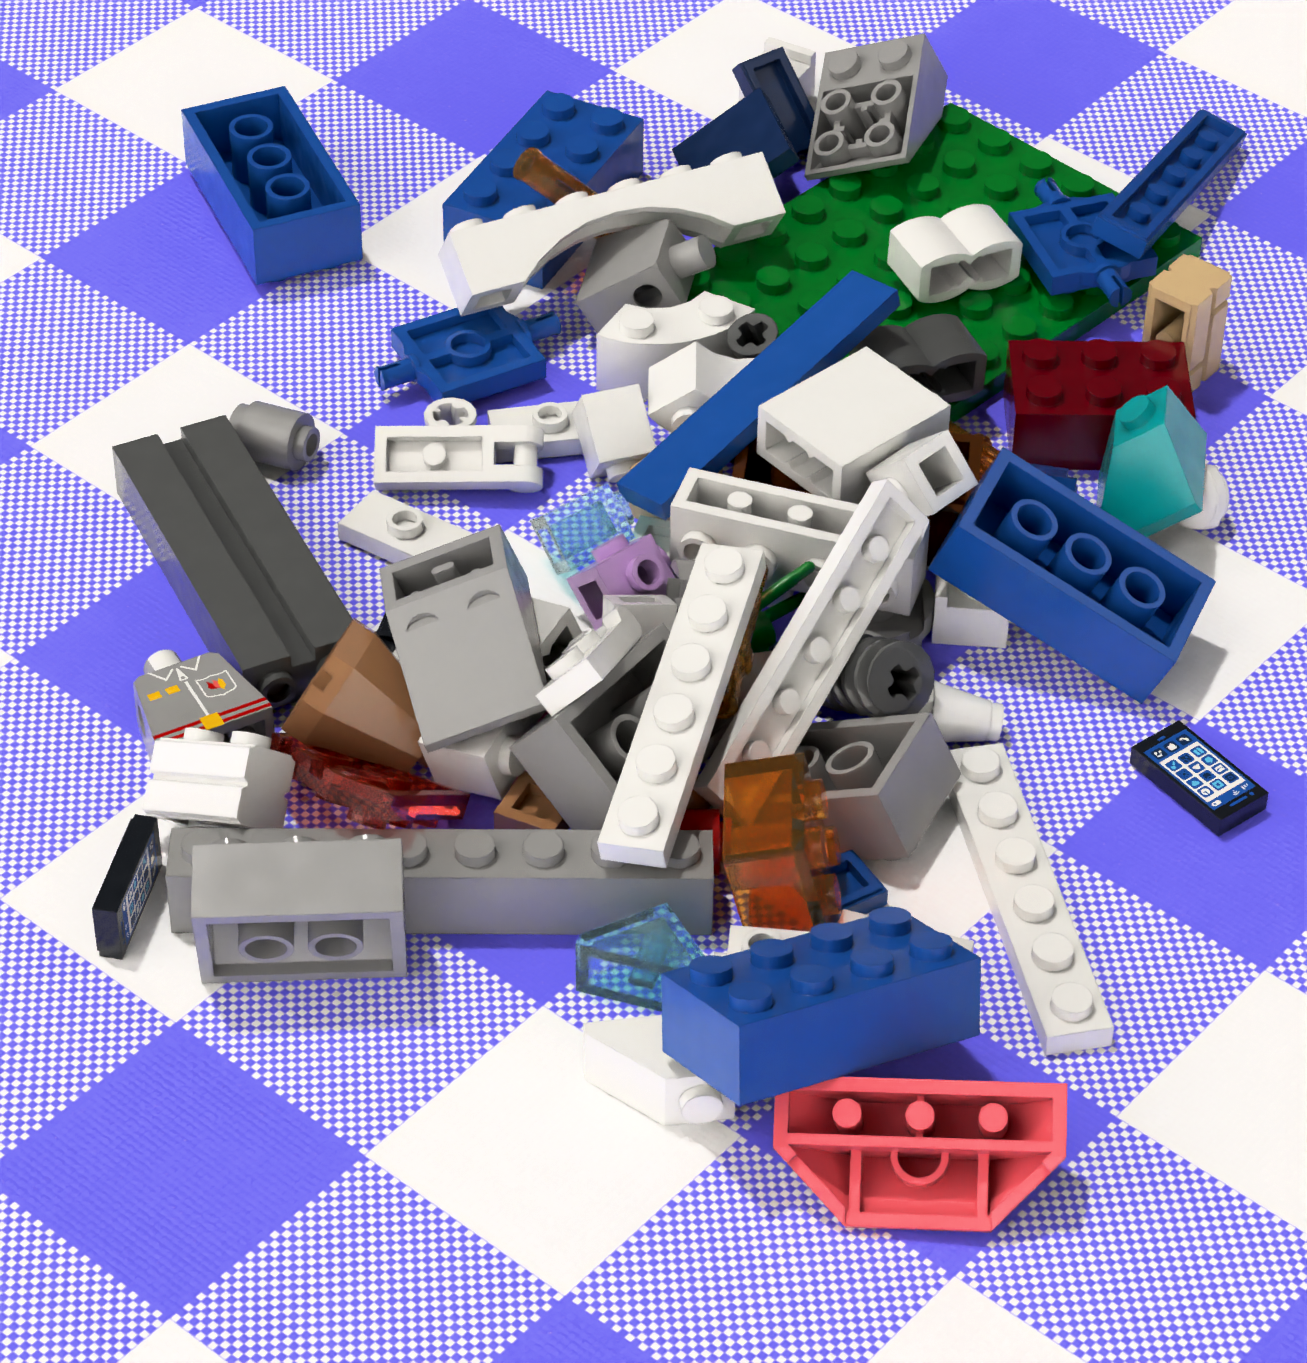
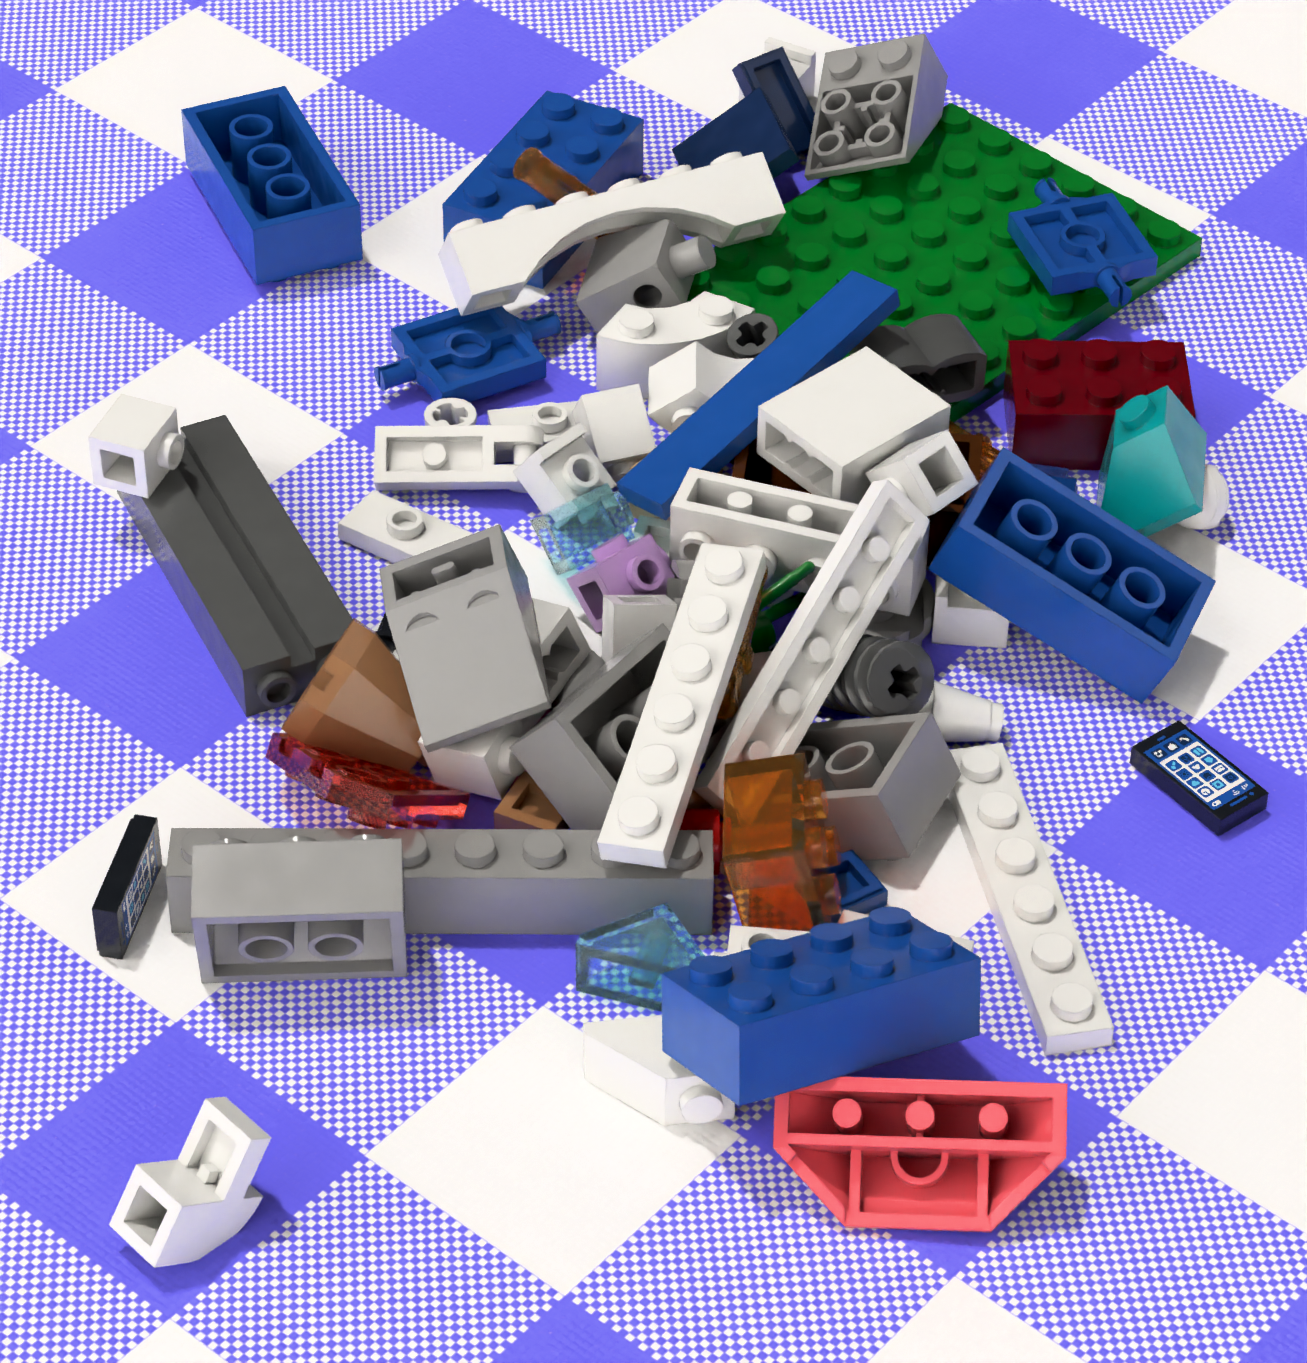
(135, 445): none -> white brick
(197, 694): light grey torso -> none
(200, 1200): none -> white brick
(218, 782): white brick -> none
(276, 434): light grey brick -> none
(562, 470): none -> white brick
(589, 659): white plate -> none
(954, 253): white brick -> none
(1168, 183): blue tile -> none
(1190, 308): tan brick -> none

